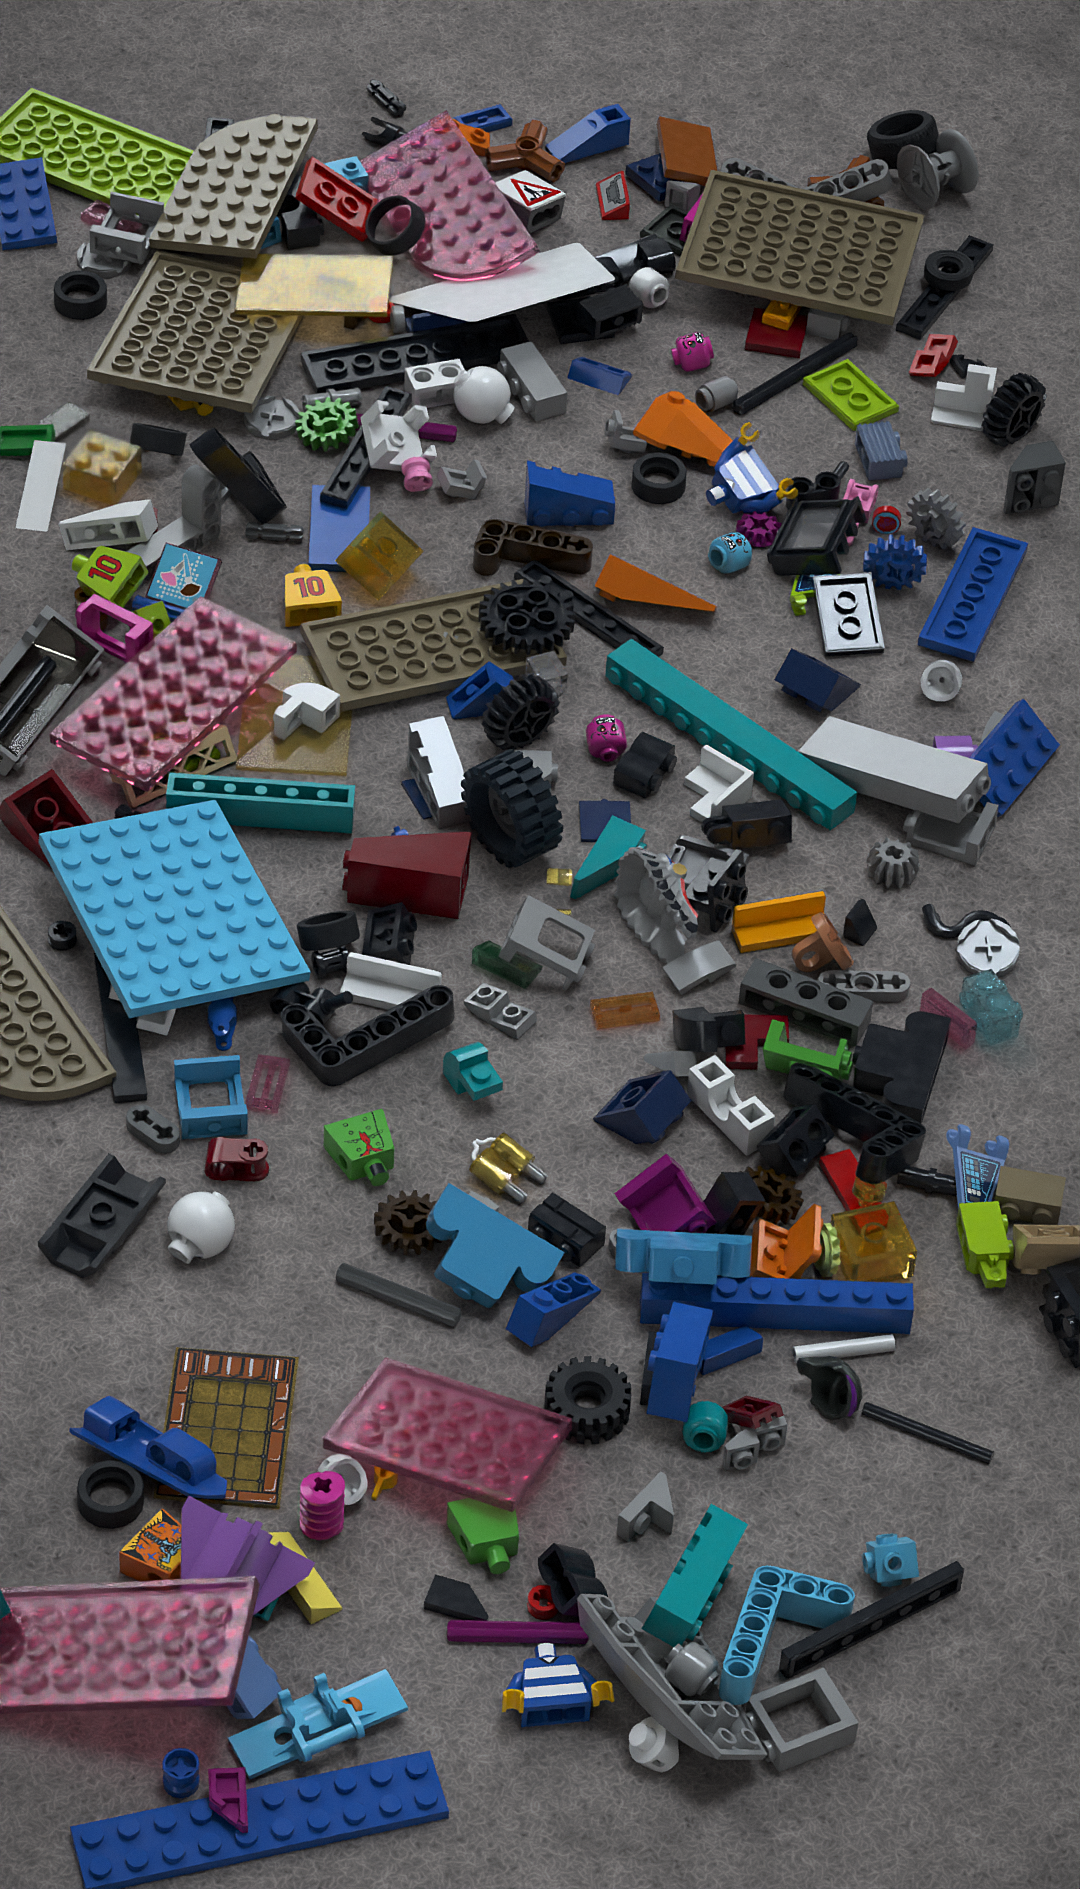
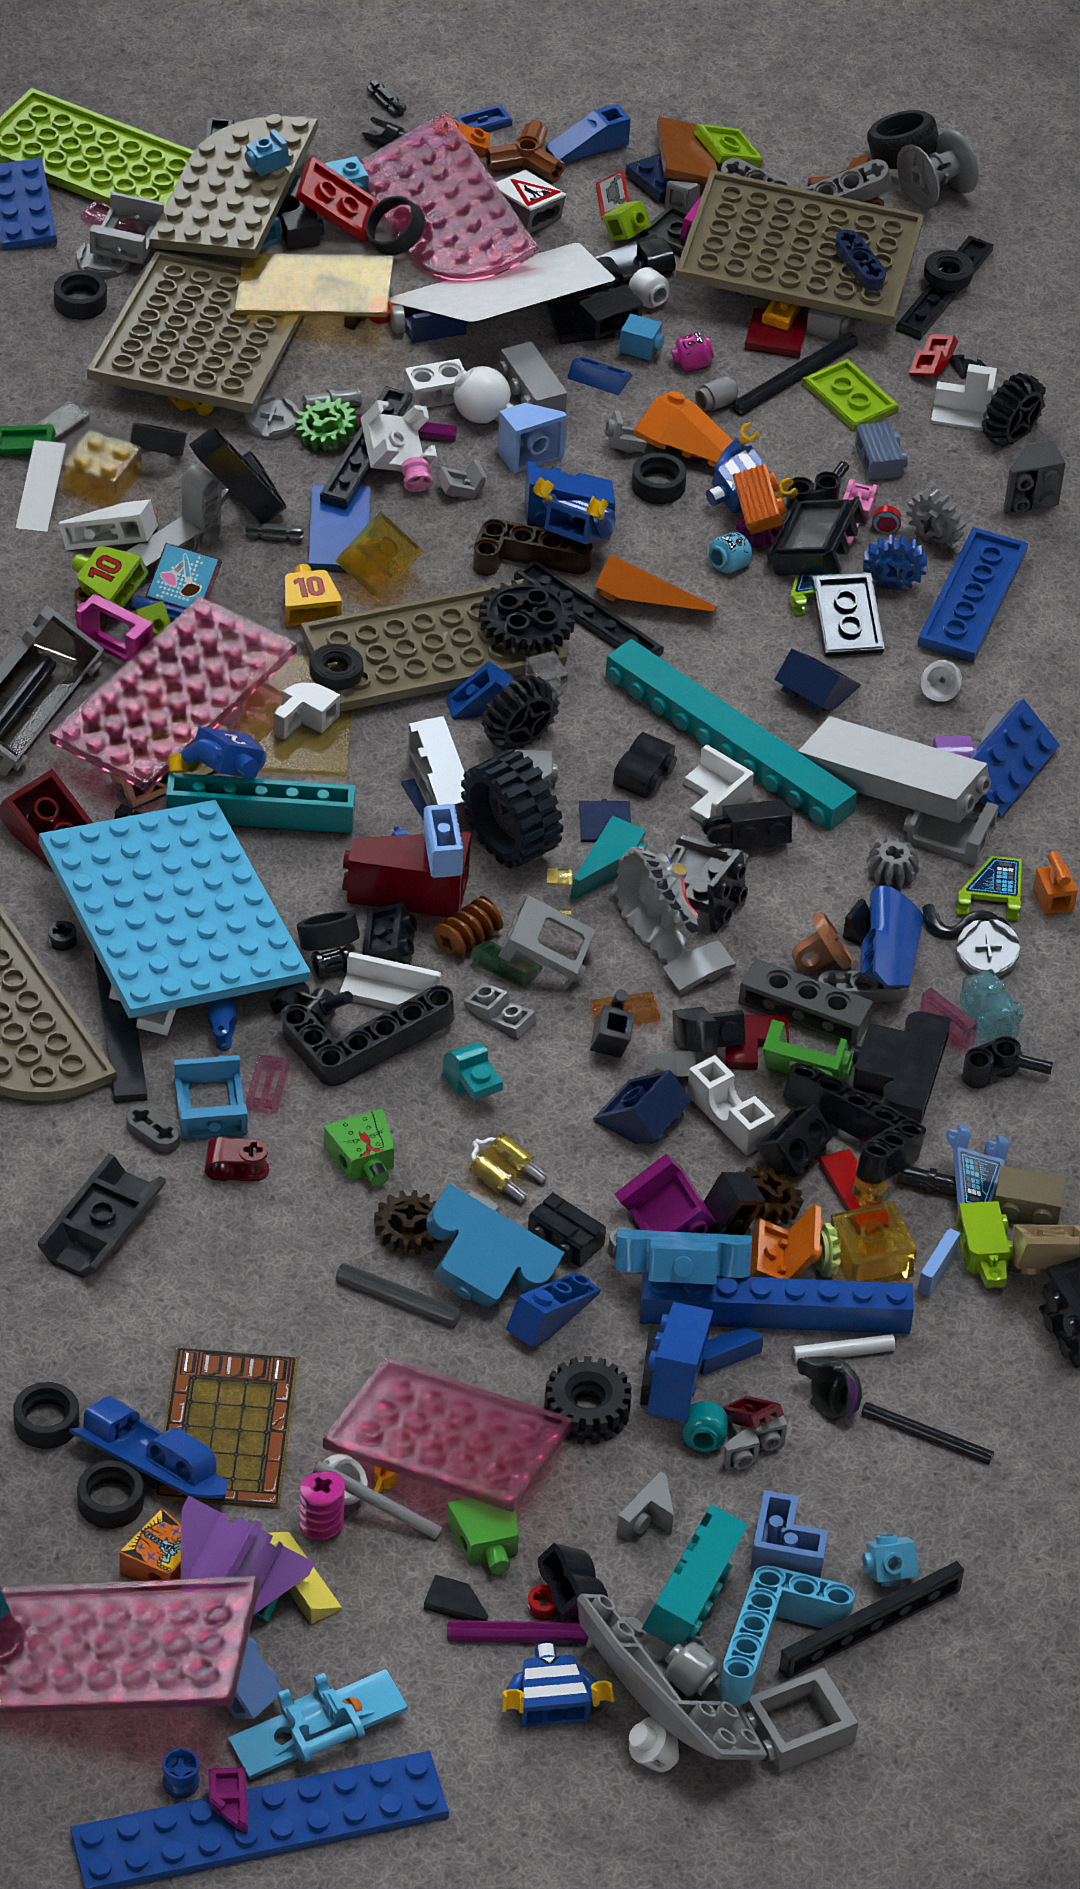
(45, 1436): none -> black tyre
(200, 1226): white brick -> none
(222, 751): none -> blue torso
(268, 153): none -> dark azure brick
(336, 653): none -> black tyre
(384, 1503): none -> light grey bar
(385, 358): black plate -> none
(443, 840): none -> light blue brick
(468, 927): none -> dark orange piece
(531, 435): none -> light blue slope
(576, 519): none -> blue torso
(606, 737): dark pink head -> none
(613, 1027): none -> black brick
(626, 220): none -> lime brick
(641, 337): none -> dark azure brick
(727, 143): none -> lime tile
(758, 498): none -> orange brick
(776, 921): light orange panel -> none
(784, 1543): none -> medium blue brick
(869, 280): none -> dark blue beam
(893, 939): none -> blue panel
(938, 1262): none -> light blue tile
(995, 881): none -> flag
(998, 1058): none -> black beam
(1055, 886): none -> orange brick

